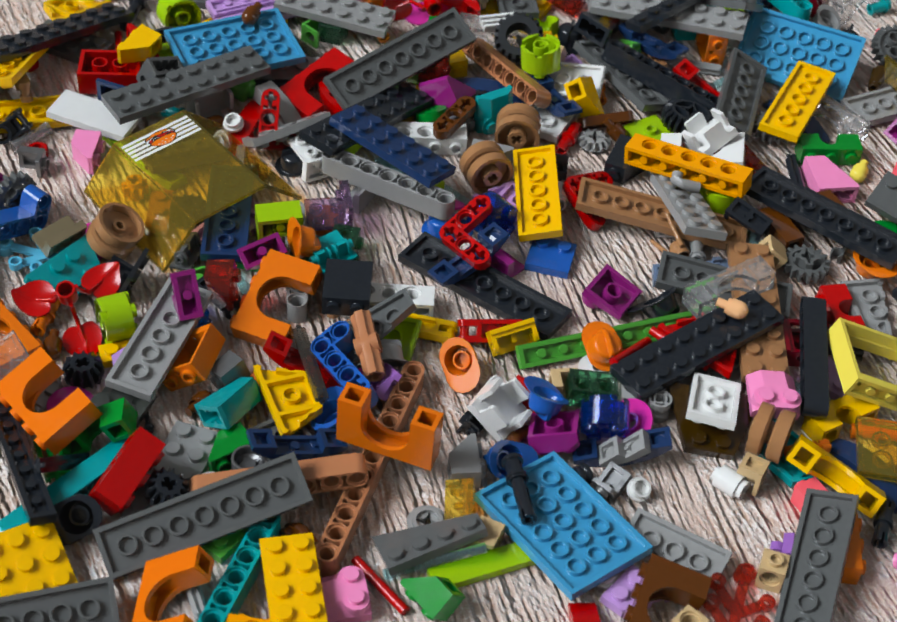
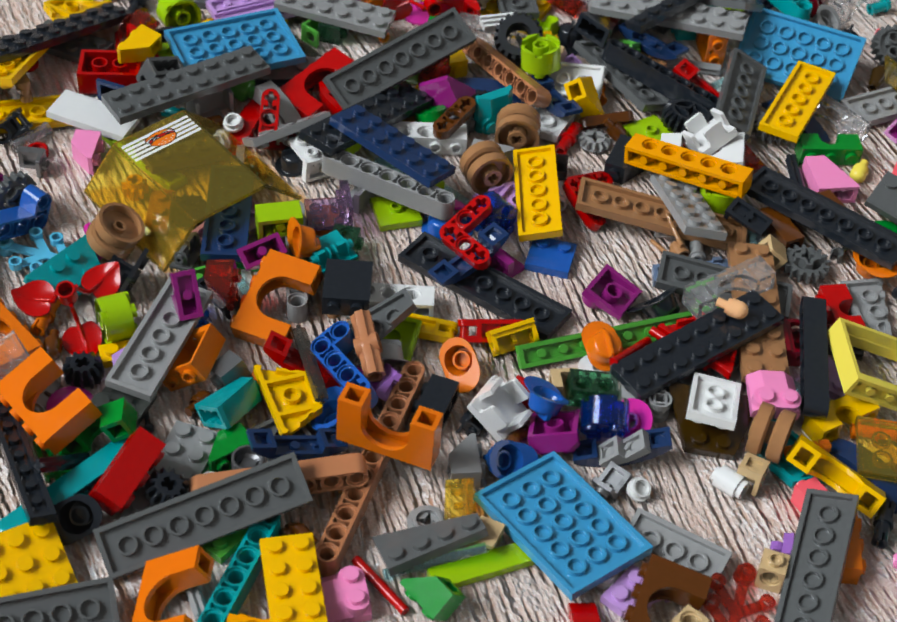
(59, 235): dark tan panel -> none
(137, 18): none -> clear red piece
(251, 14): reddish brown cylinder -> none
(393, 215): none -> lime plate
(438, 395): none -> black hinge
(517, 479): black pin -> none
(584, 471): black bush -> none
(684, 184): light grey arm -> none

